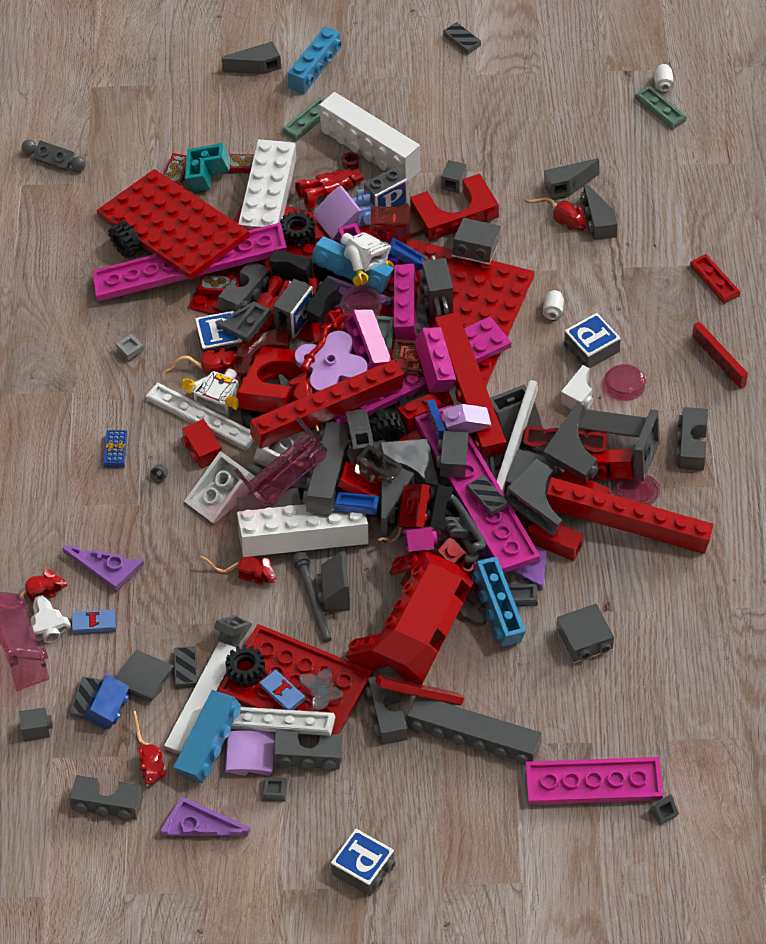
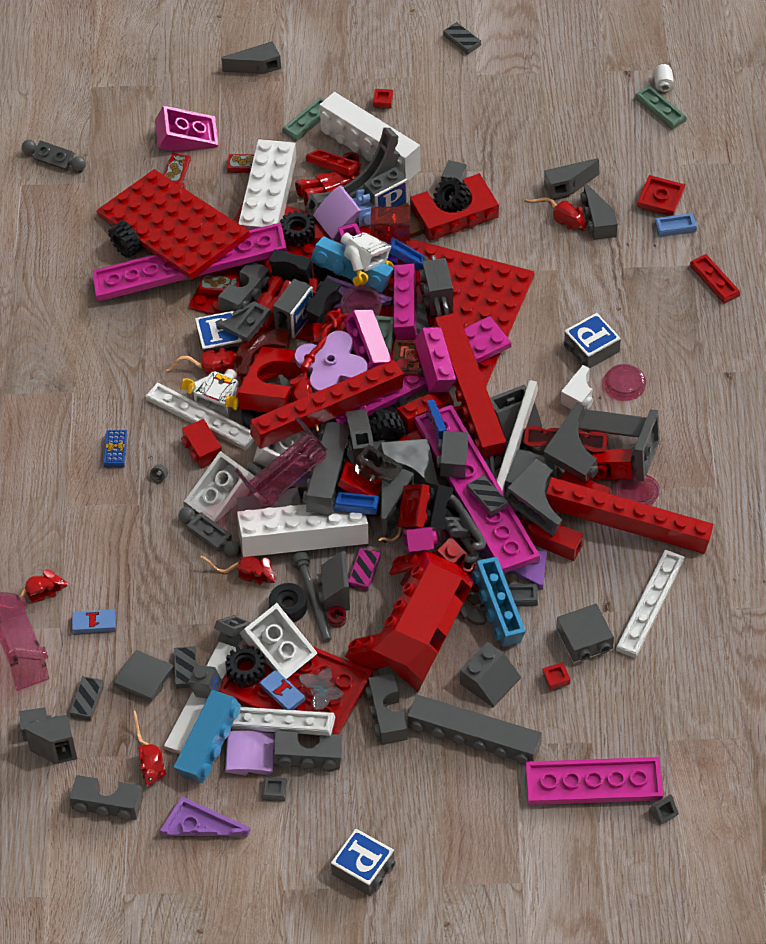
(48, 622): white rock -> none
(51, 739): none -> dark grey slope
(106, 702): blue brick -> none
(109, 568): medium lavender wing -> none
(130, 346): light grey plate -> none
(185, 130): none -> dark pink slope
(203, 163): teal brick -> none
(204, 680): none -> dark grey brick
(209, 531): none -> dark grey plate
(279, 641): none -> white slope
(293, 592): none -> black tyre
(314, 60): dark azure brick -> none
(333, 162): none -> red tile
(336, 623): none -> dark red bush
(364, 569): none -> dark pink tile
(382, 161): none -> dark grey arch
(383, 98): none -> red plate
(419, 690): red tile -> none
(445, 189): none -> black tyre
(466, 418): lavender slope -> none
(476, 241): dark grey piece -> none
(489, 674): none -> dark grey slope
(553, 305): white brick -> none
(556, 676): none -> red plate
(650, 604): none -> white tile
(661, 195): none -> red plate
(675, 225): none -> medium blue tile
(692, 452): dark grey arch -> none
(720, 355): red tile -> none

